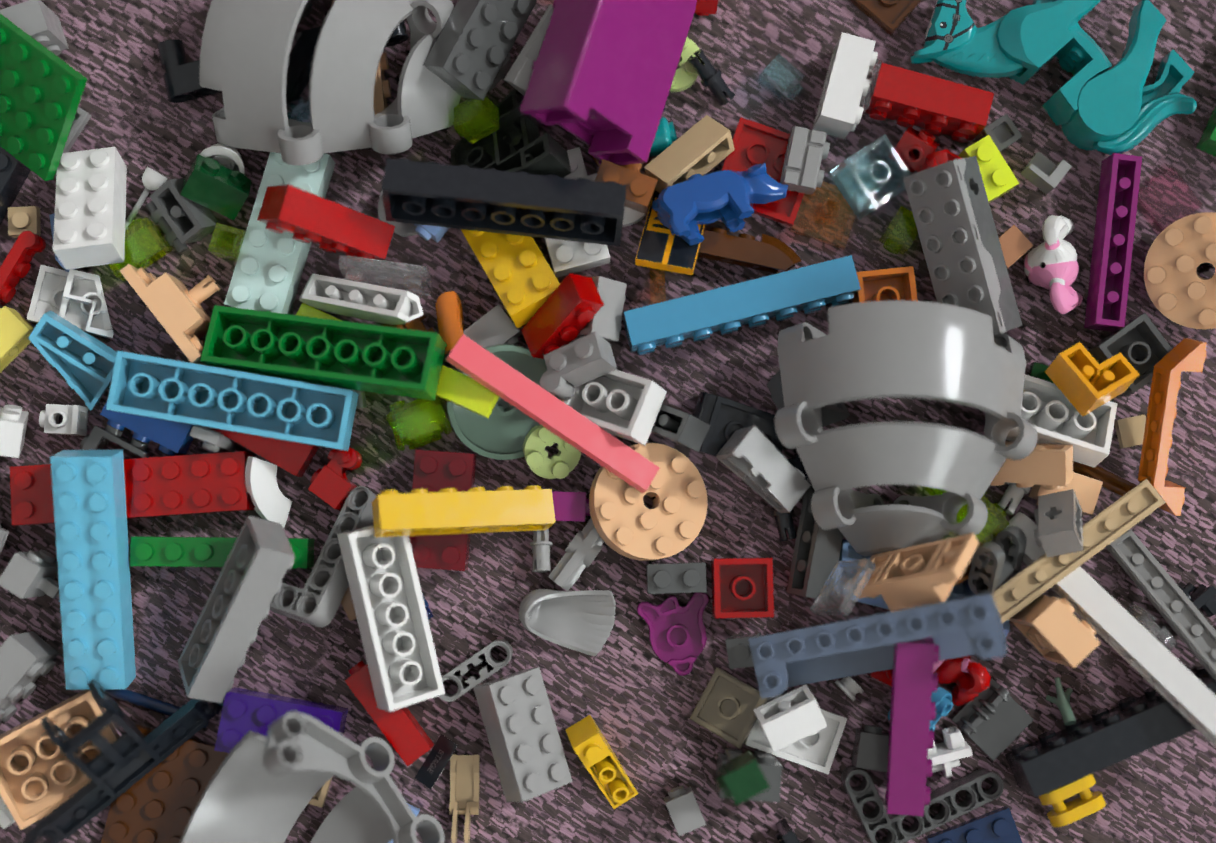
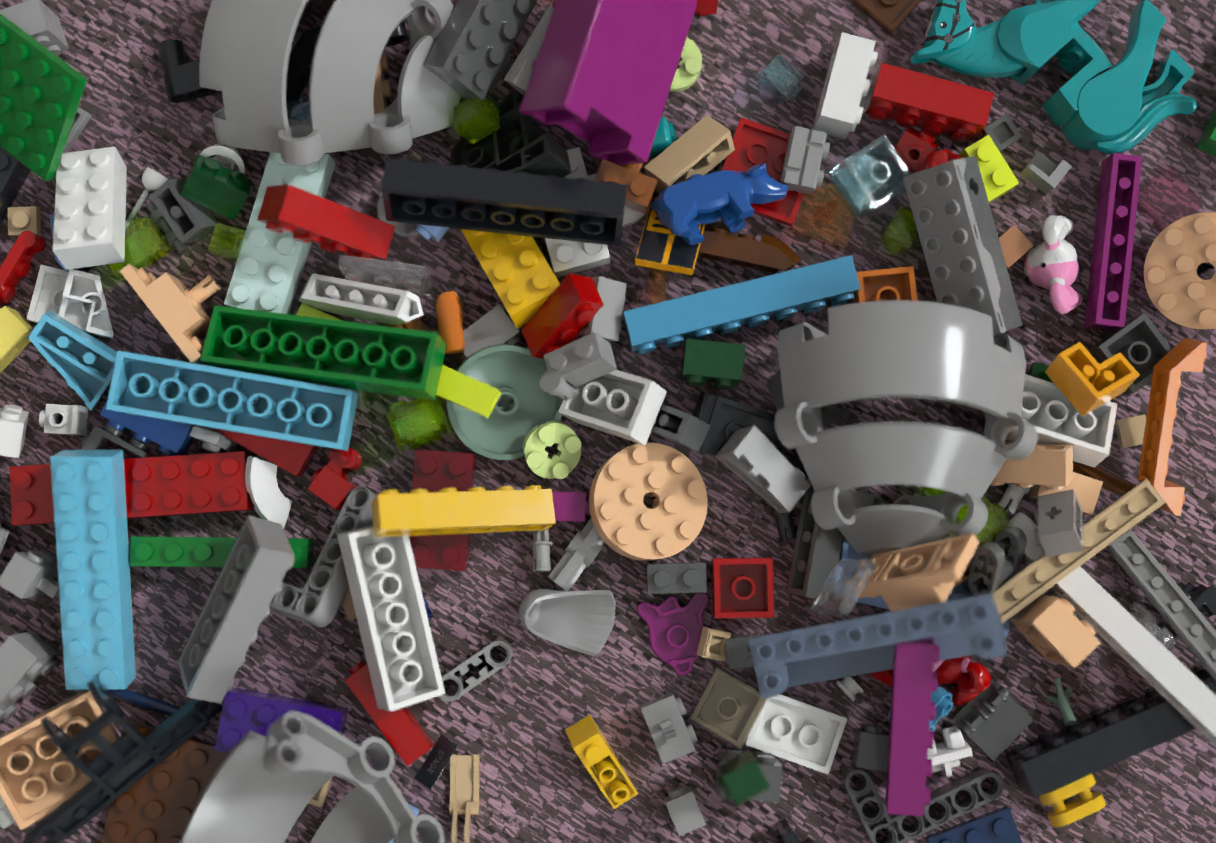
(522, 735): light grey brick -> none
(552, 413): coral tile -> none
(668, 727): none -> light grey brick
(711, 77): black pin -> none
(712, 363): none -> dark green brick
(713, 644): none -> tan tile
(790, 718): white brick -> none

